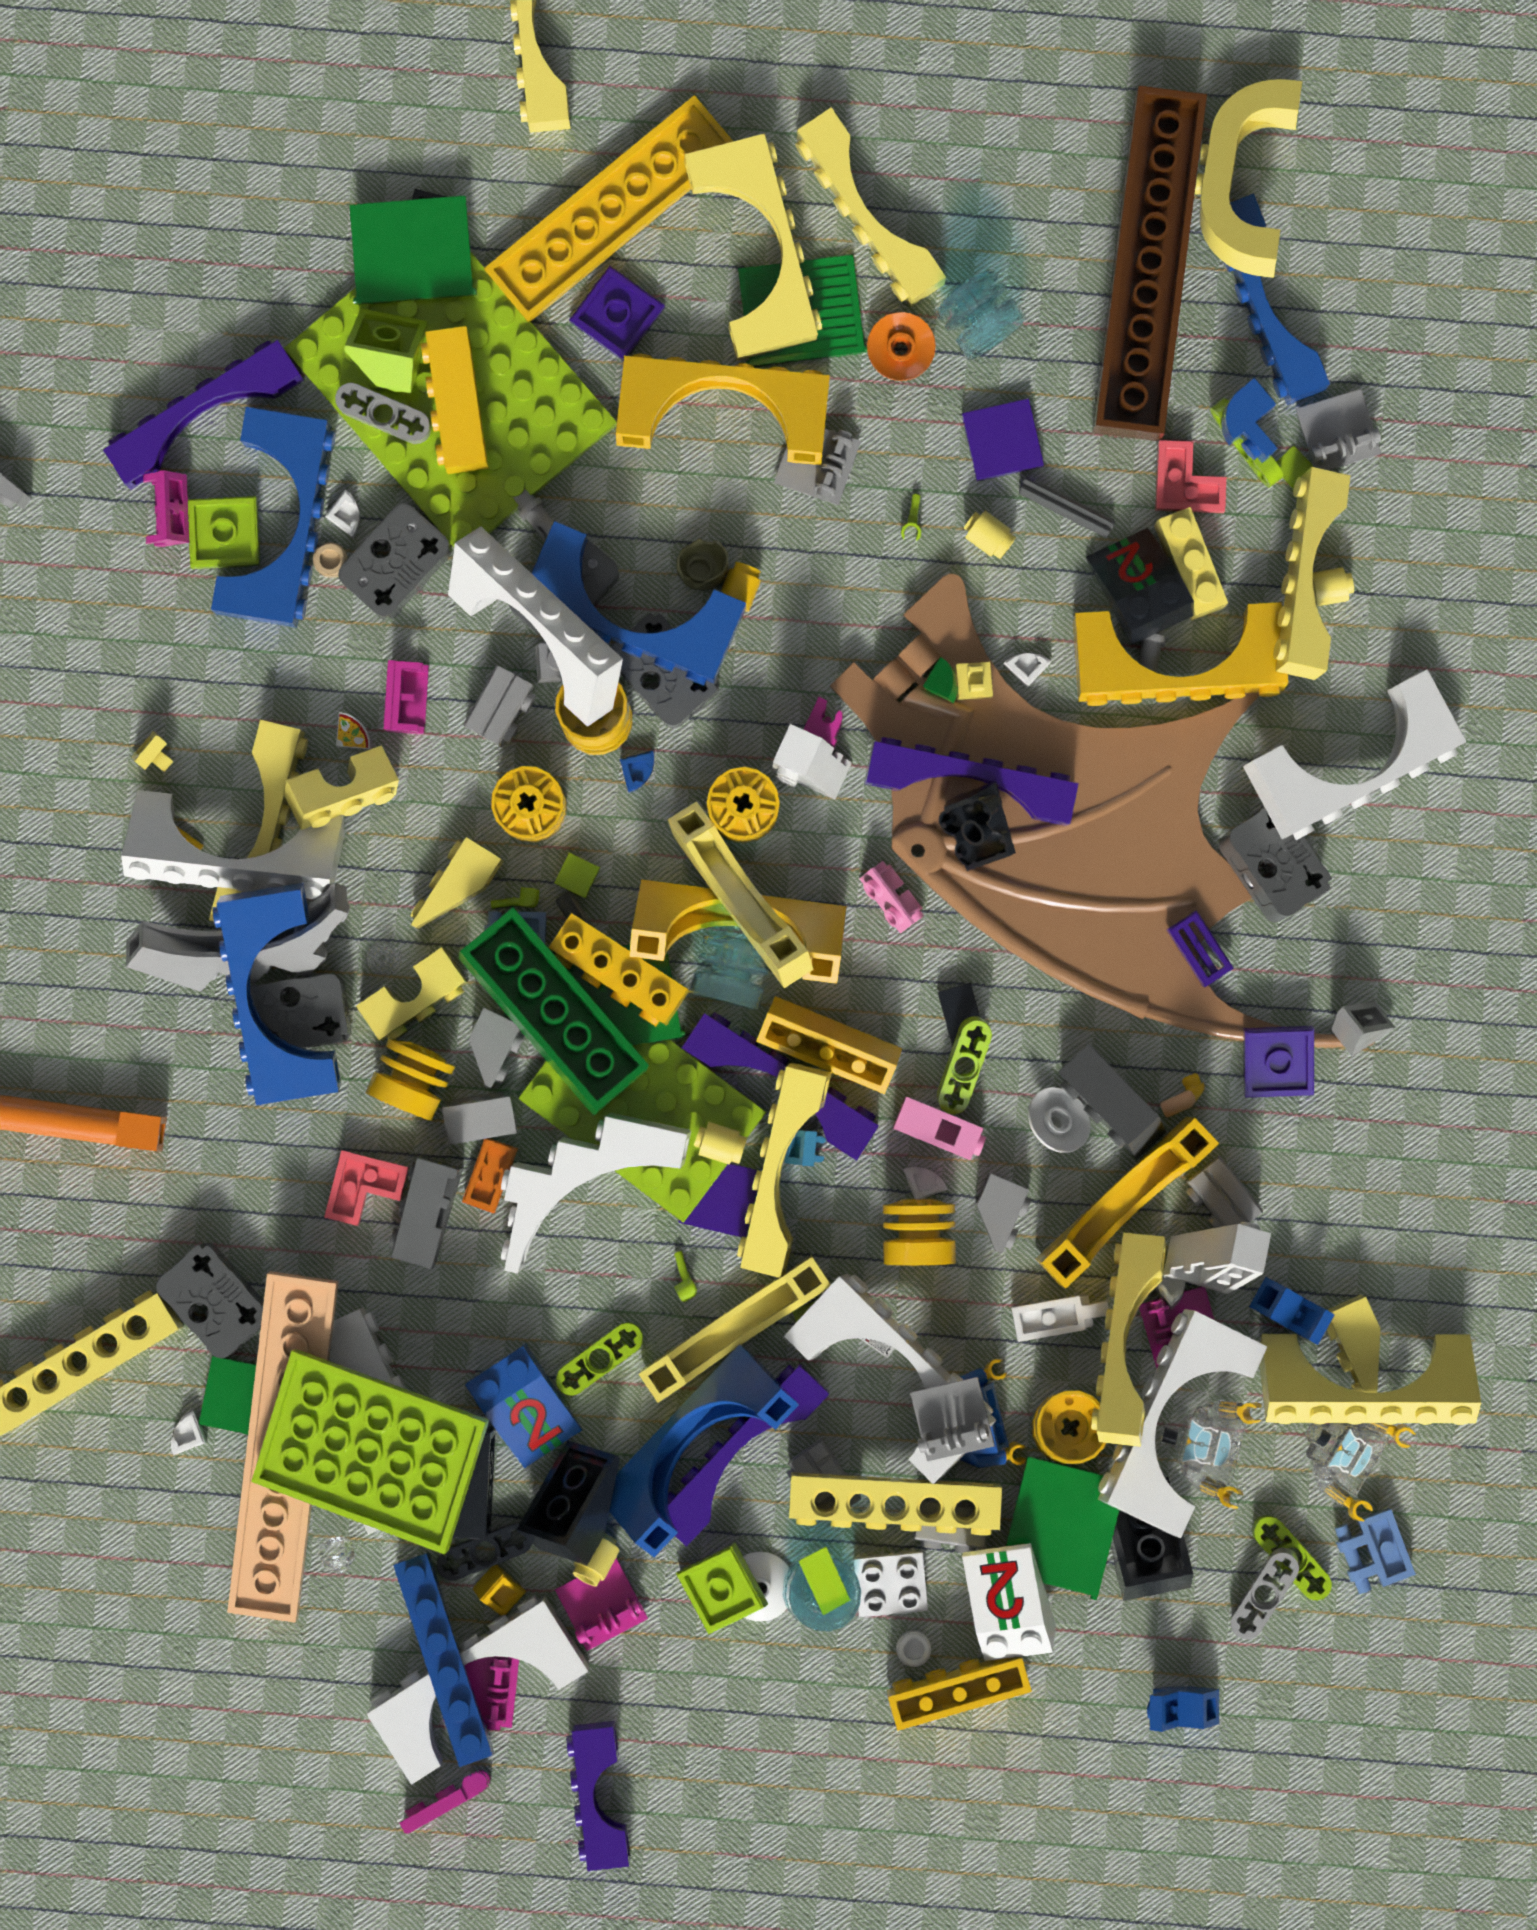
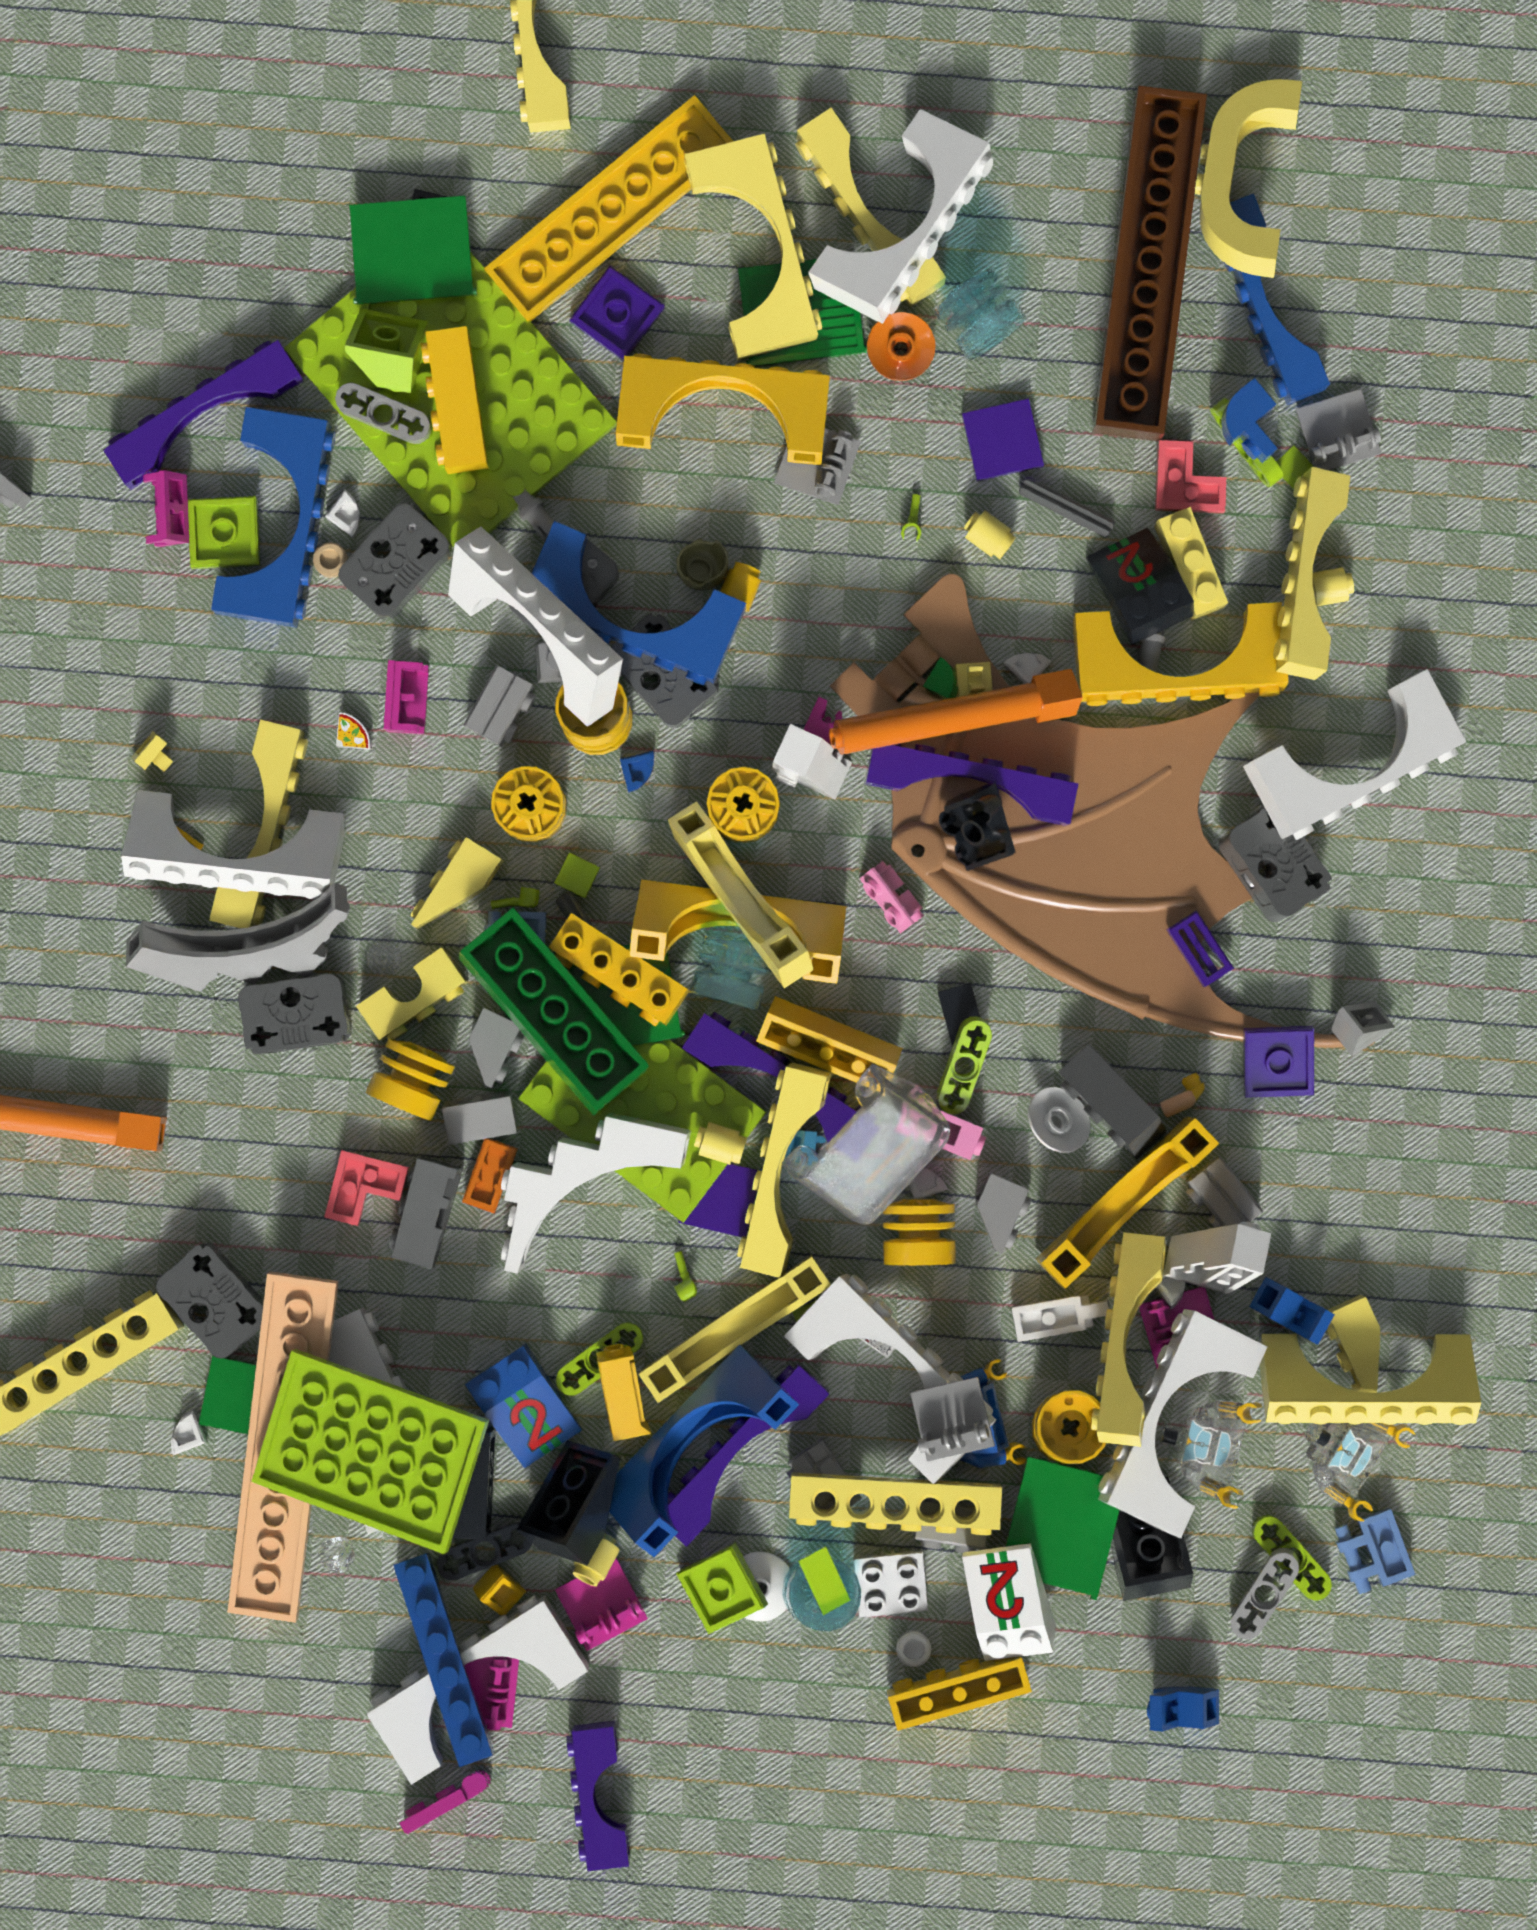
(275, 1066): blue arch -> none
(317, 802): light yellow arch -> none
(621, 1392): none -> yellow window
(876, 1149): none -> clear windscreen
(878, 278): none -> white arch
(1045, 698): none -> orange brick

